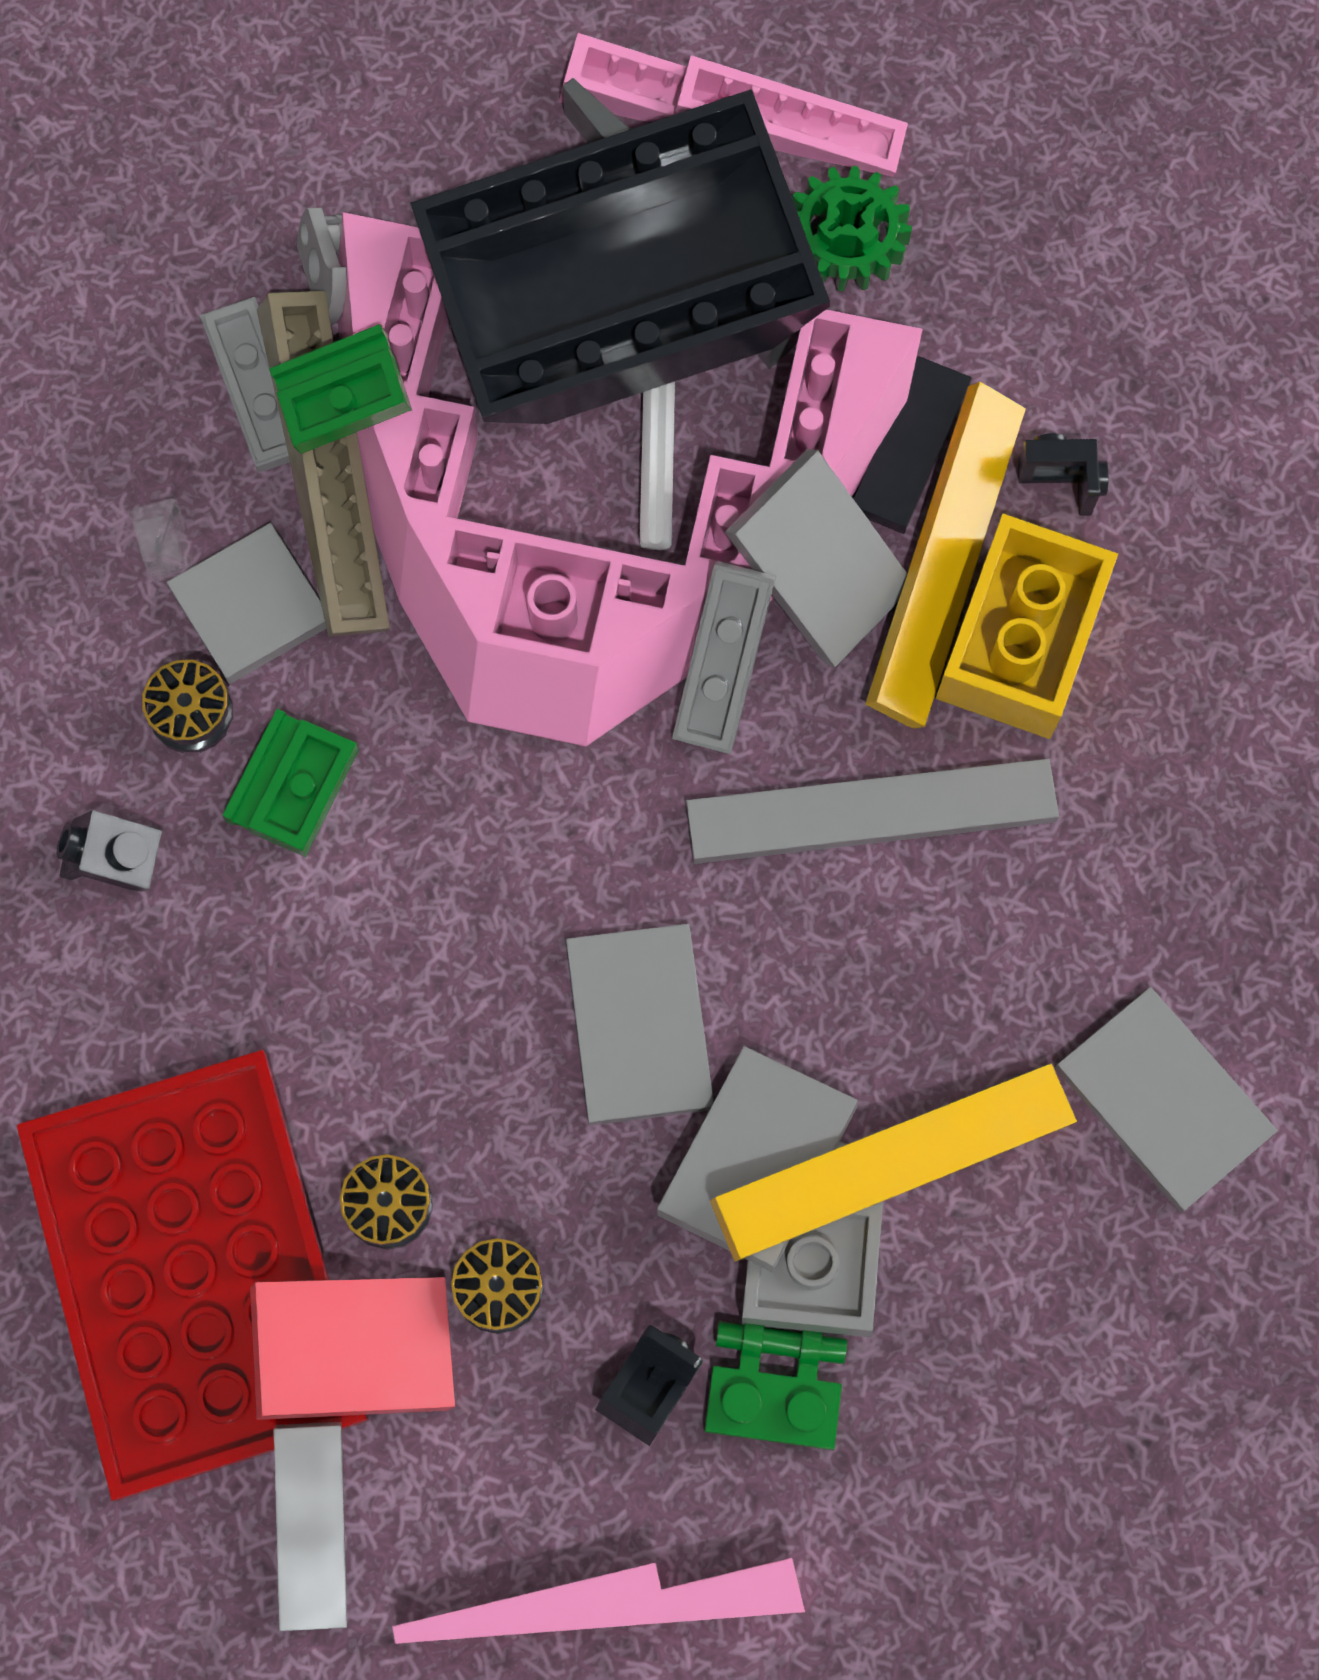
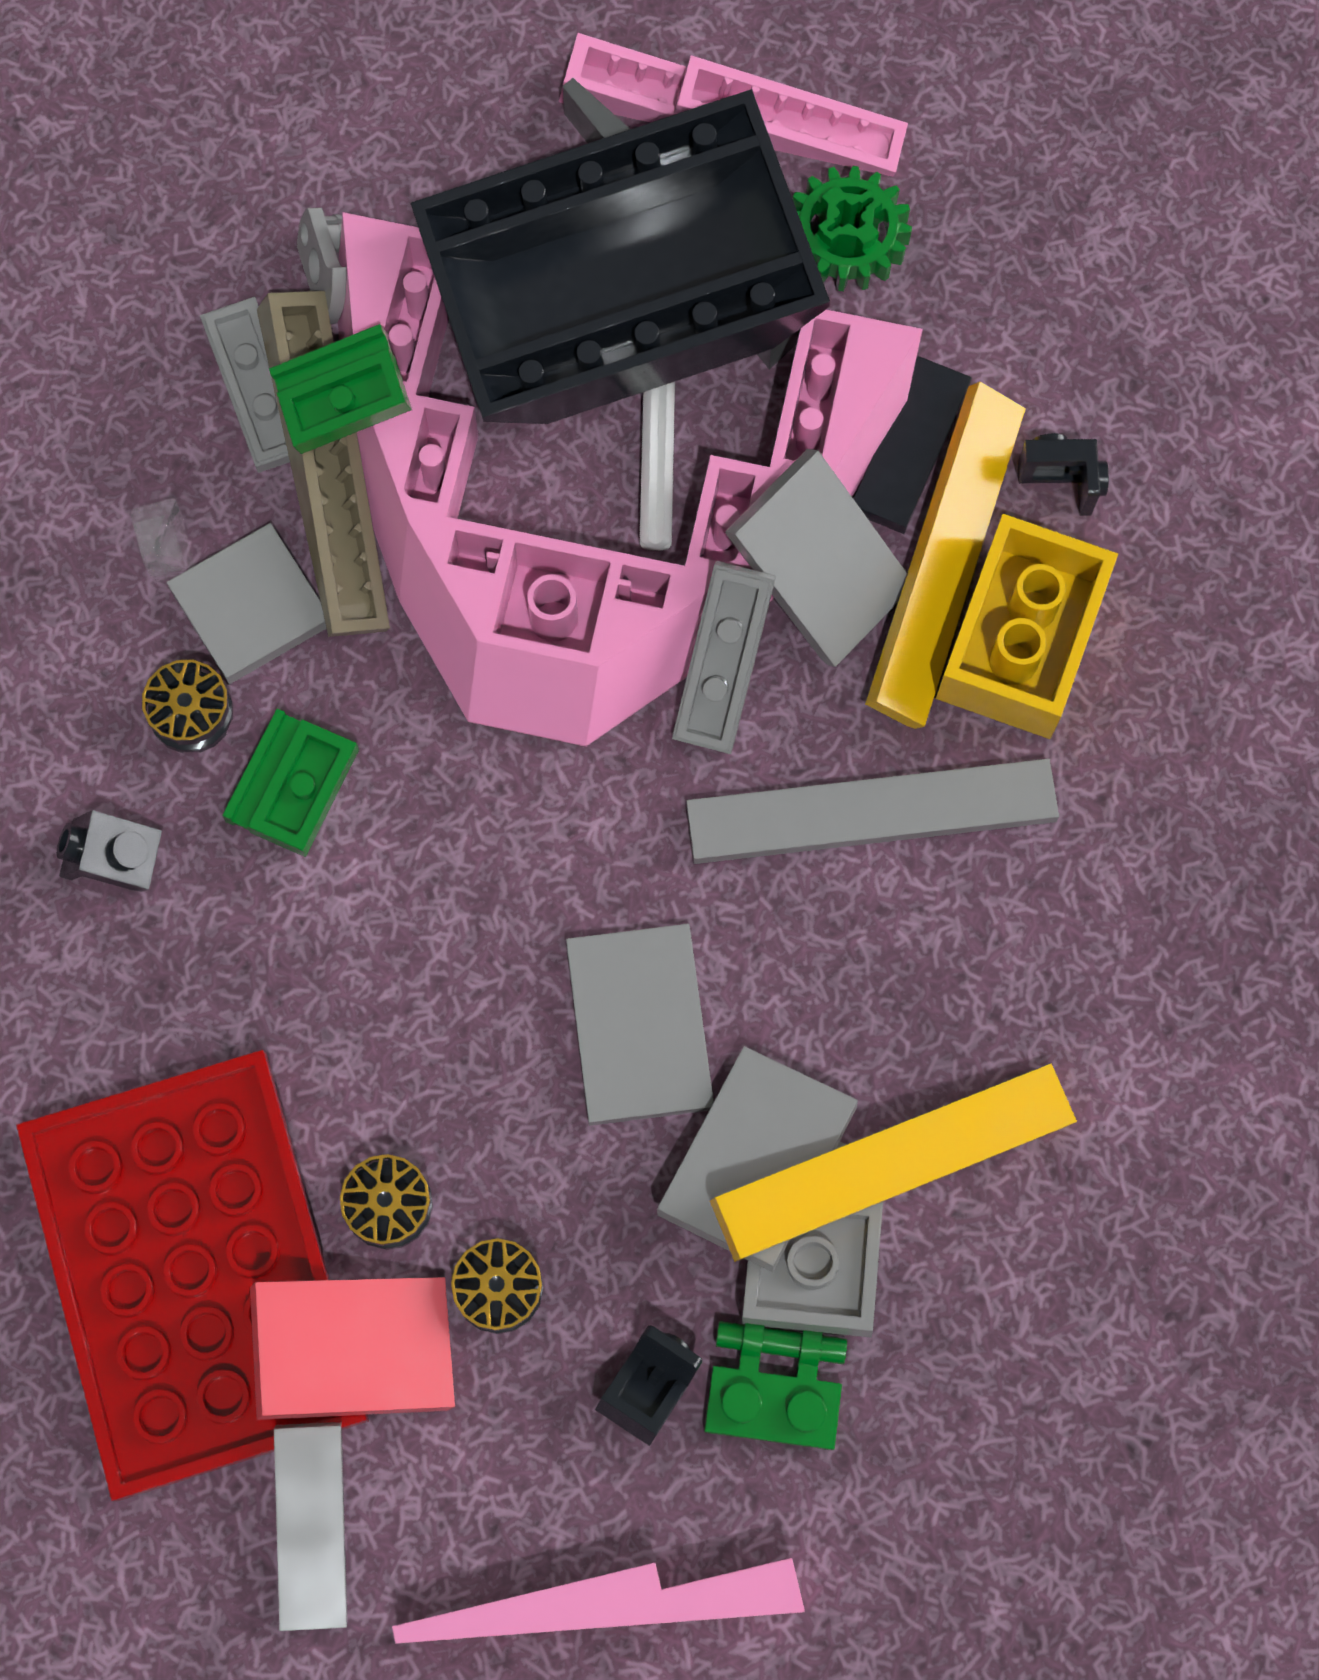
(1166, 1099): light grey tile -> none

